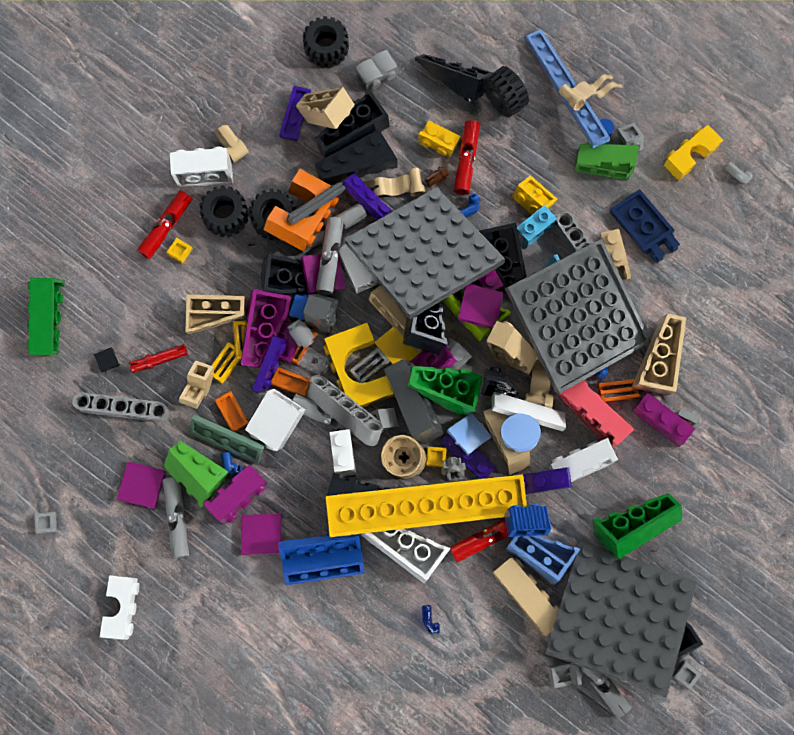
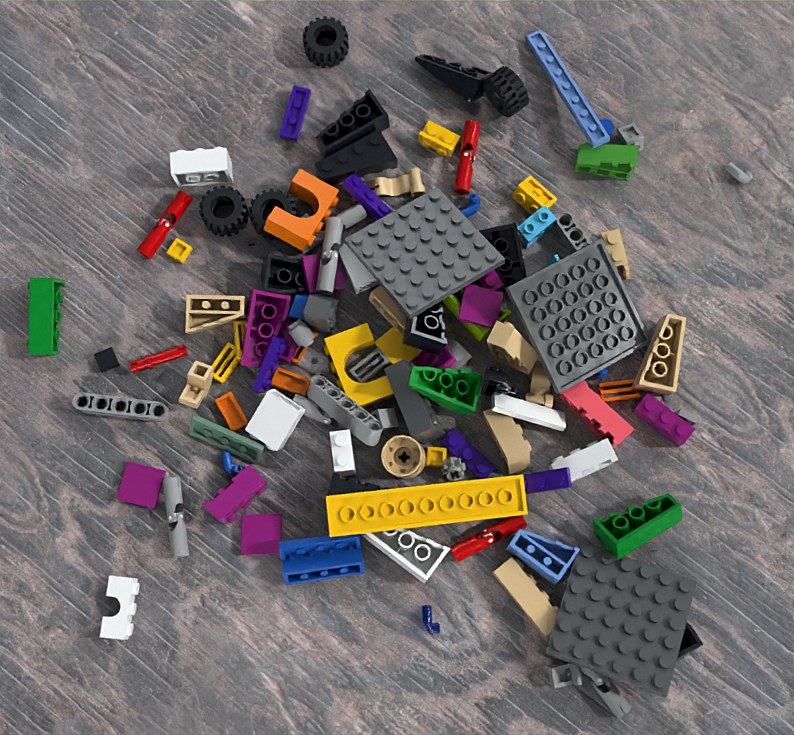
(45, 522): light grey tile -> none
(195, 472): bright green wedge -> none
(235, 147): tan piece -> none
(315, 203): dark grey axle -> none
(326, 107): tan wedge -> none
(377, 69): light grey brick -> none
(437, 176): reddish brown pin -> none
(469, 433): light blue piece -> none
(520, 432): light blue tile -> none
(527, 520): blue brick -> none
(578, 95): tan flag -> none
(645, 225): dark blue tile -> none
(686, 675): light grey tile -> none
(703, 141): yellow arch -> none

